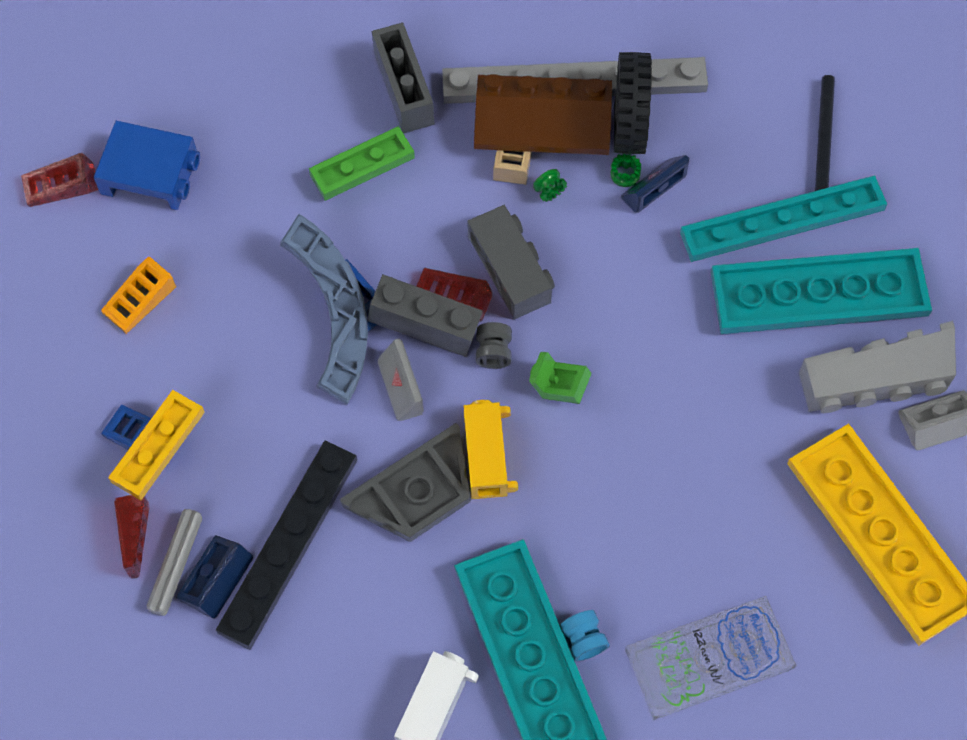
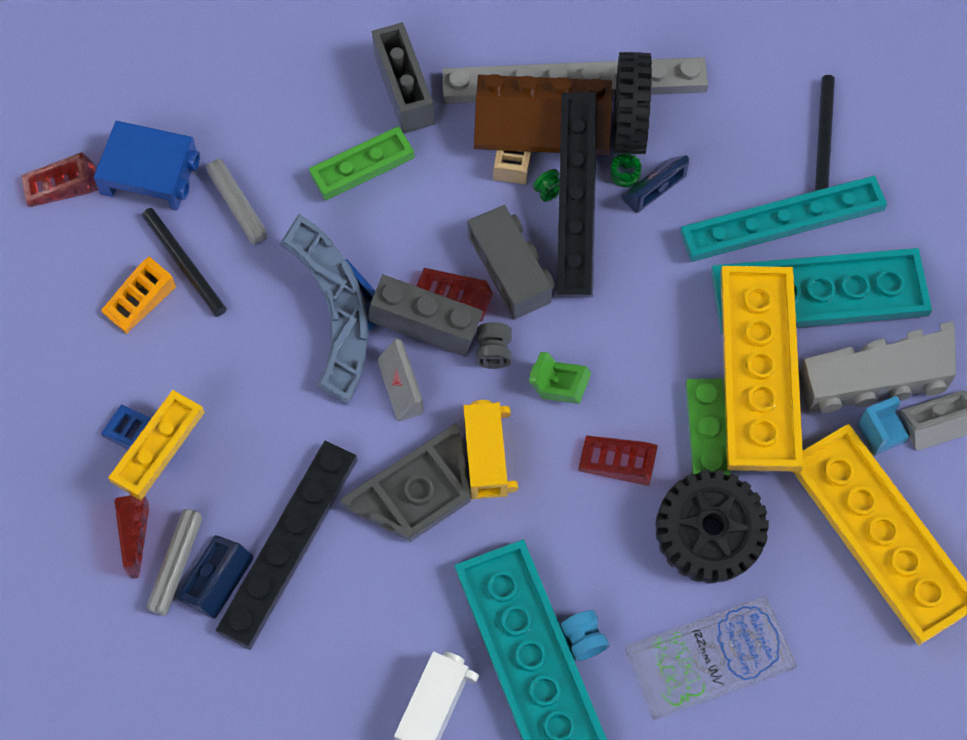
(184, 262): none -> black bar
(236, 201): none -> light grey axle
(577, 195): none -> black plate
(619, 446): none -> clear red slope
(706, 424): none -> bright green plate
(732, 506): none -> black wheel
(761, 369): none -> yellow plate
(882, 426): none -> dark azure panel

